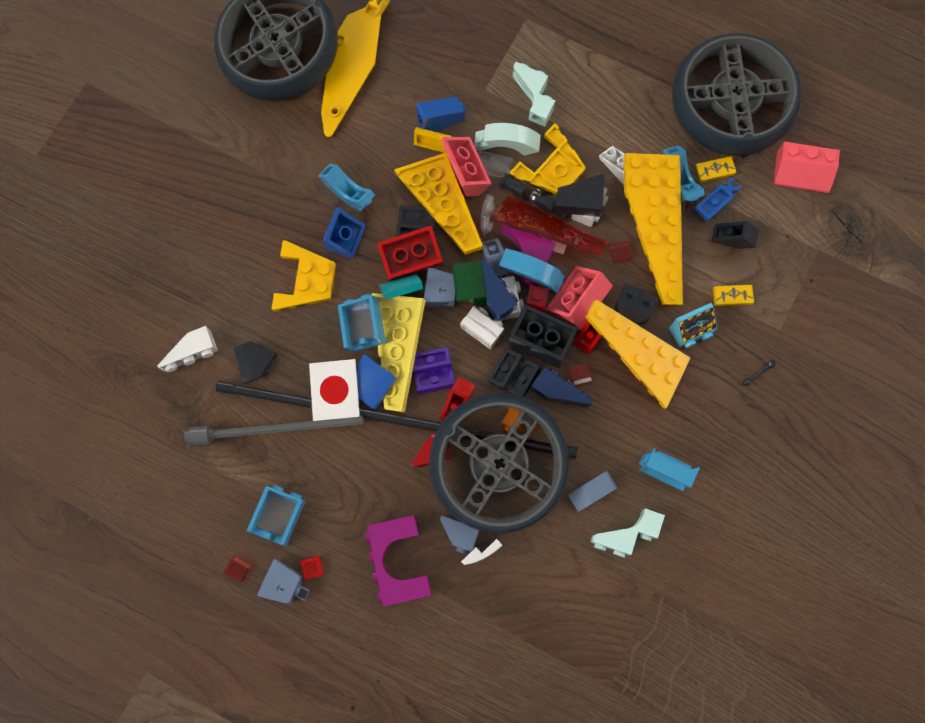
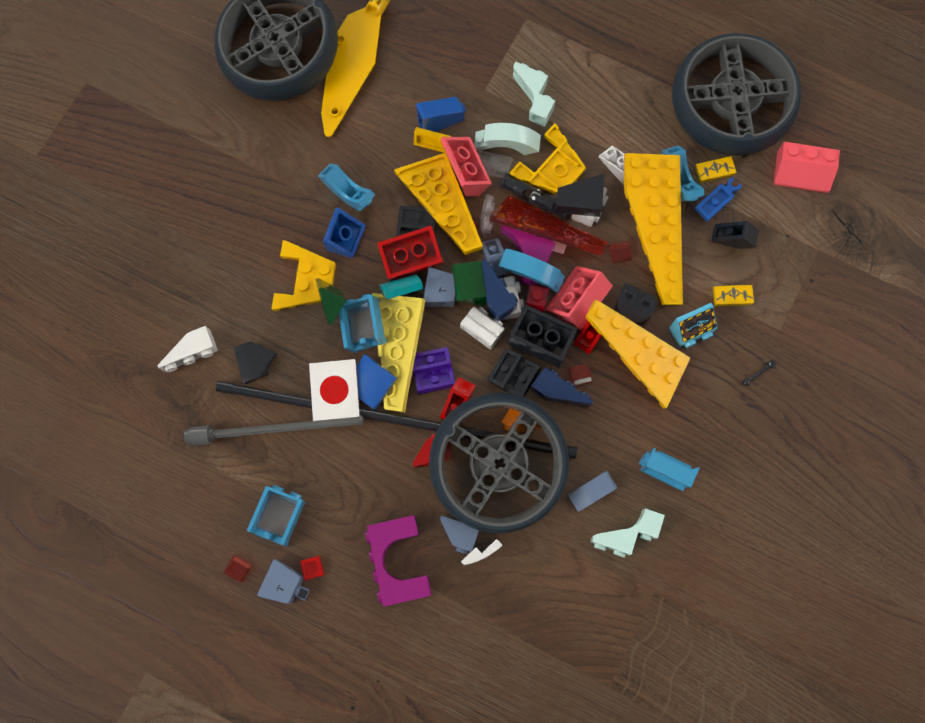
(331, 299): none -> dark green slope

